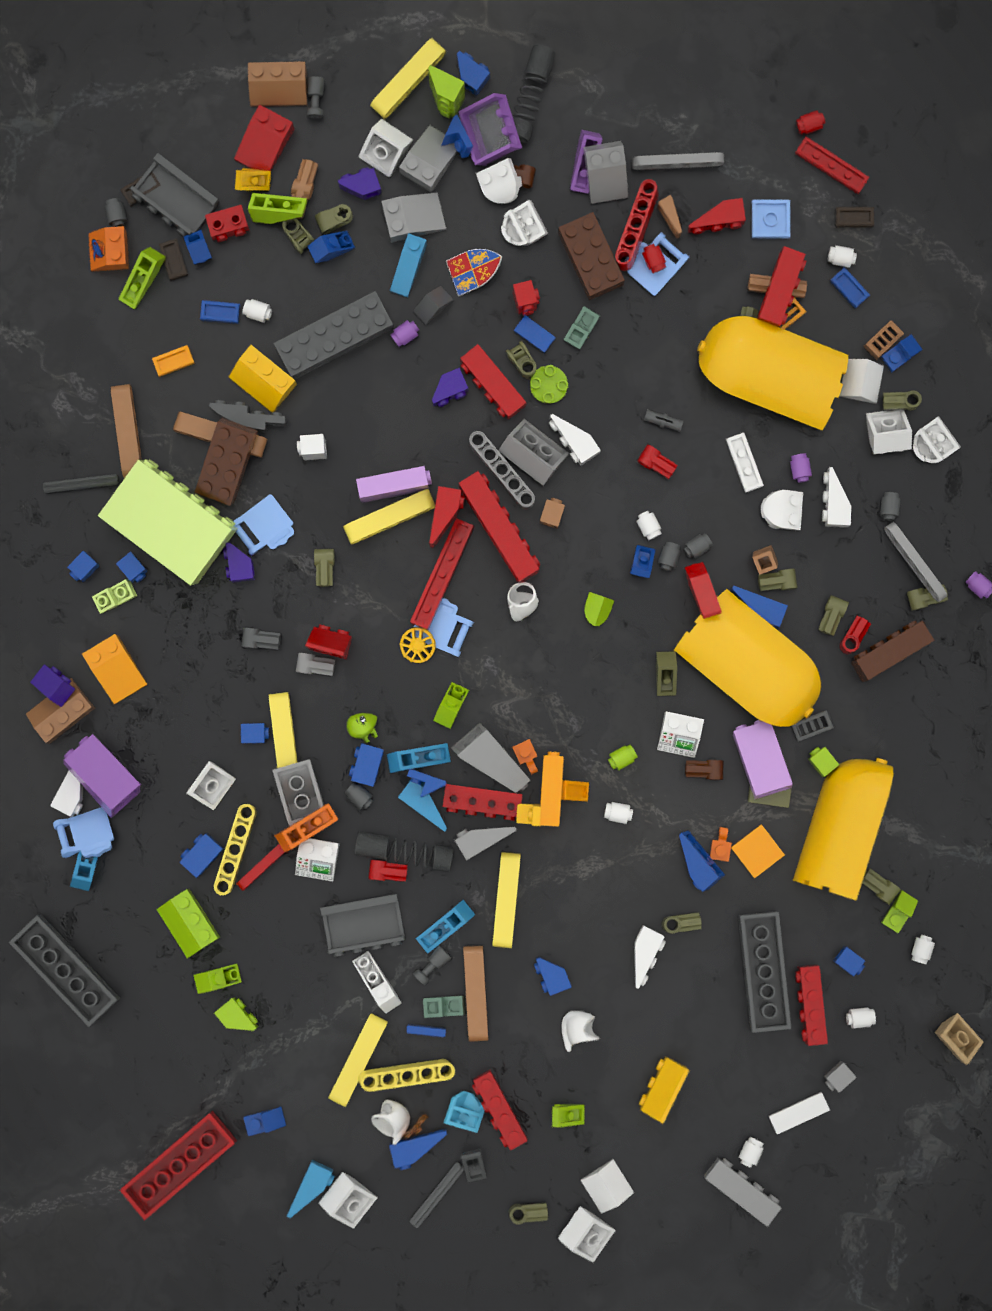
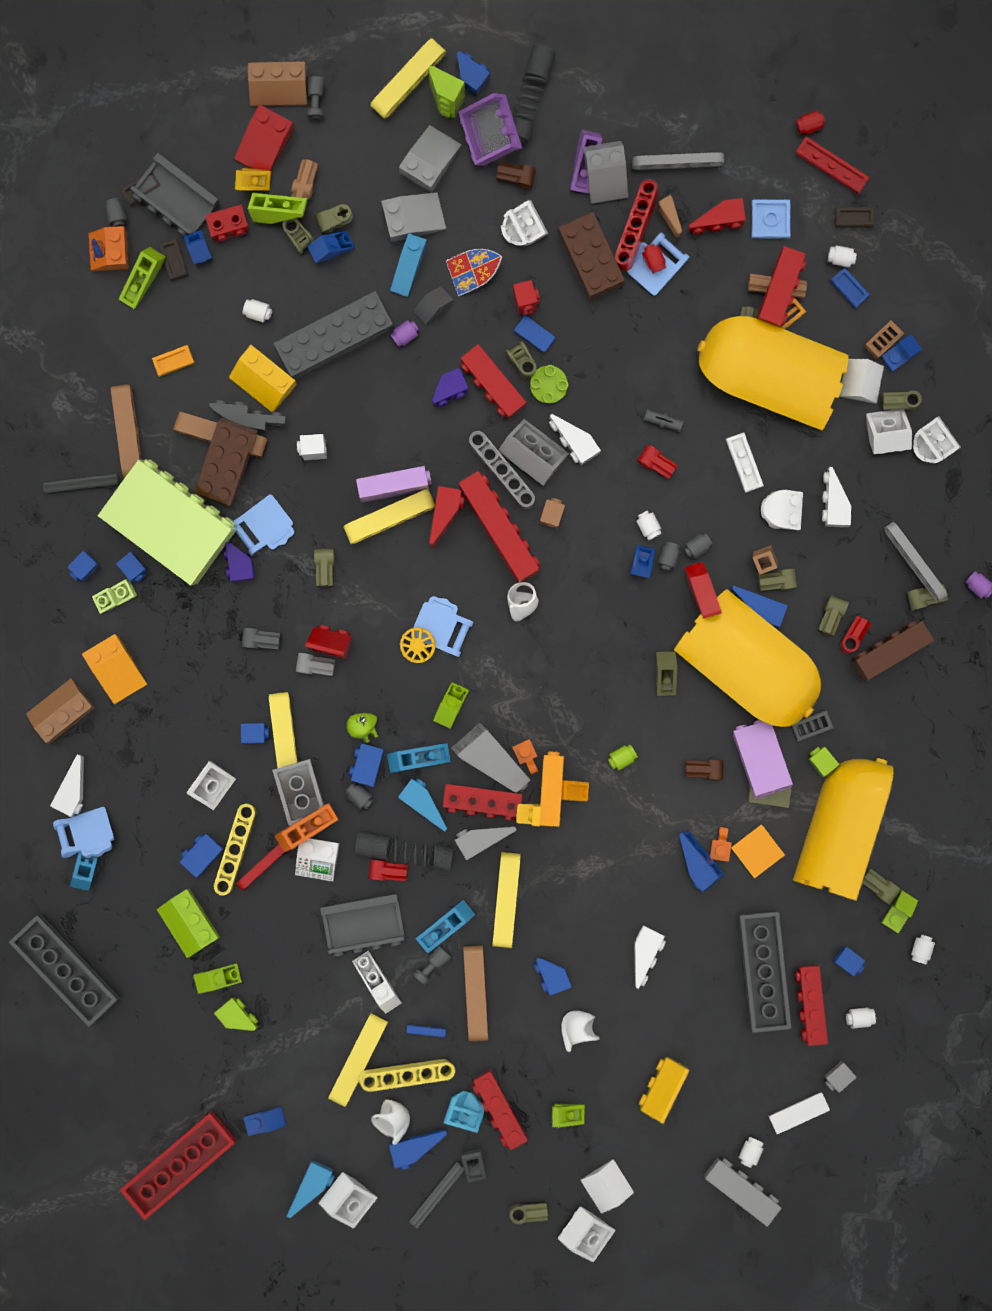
(52, 685): dark purple brick -> none
(102, 775): medium lavender slope -> none
(220, 312): blue tile -> none
(361, 184): dark purple slope -> none
(385, 147): white slope -> none
(416, 1128): clear orange piece -> none
(431, 783): blue slope -> none
(442, 574): red plate -> none
(444, 1006): sand green slope -> none
(457, 135): blue slope -> none
(500, 182): white slope -> none
(582, 327): sand green slope -> none
(597, 608): lime brick -> none
(618, 812): white brick -> none
(680, 734): white slope -> none
(683, 923): olive piece -> none
(800, 467): medium lavender brick -> none
(890, 506): dark grey brick -> none
(959, 1038): tan slope -> none

